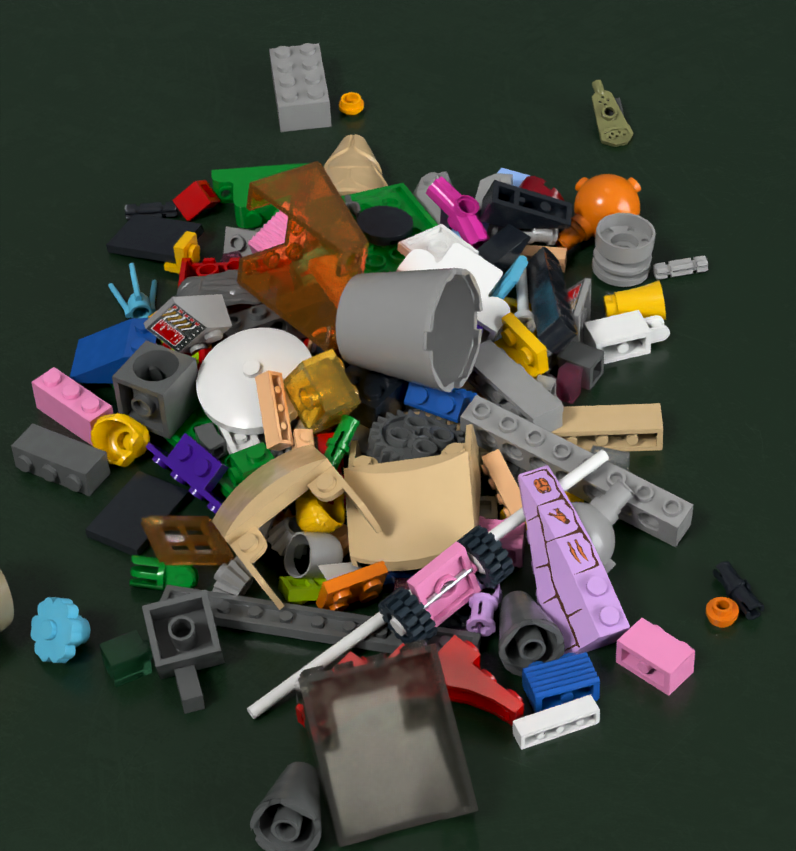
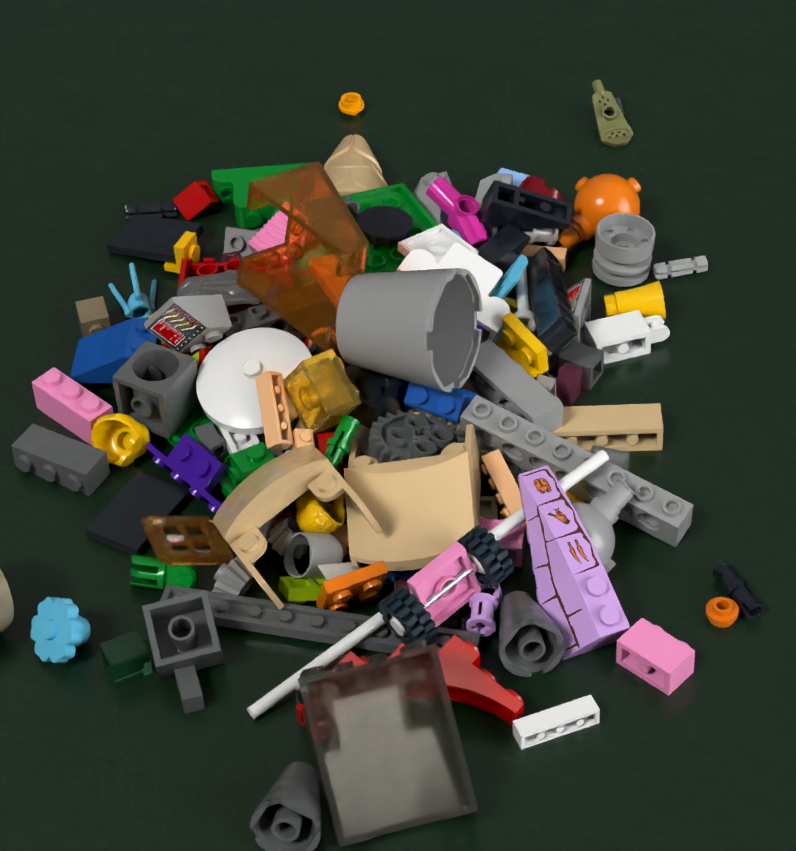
(92, 315): none -> dark tan brick
(300, 87): light grey brick -> none
(560, 681): blue brick -> none

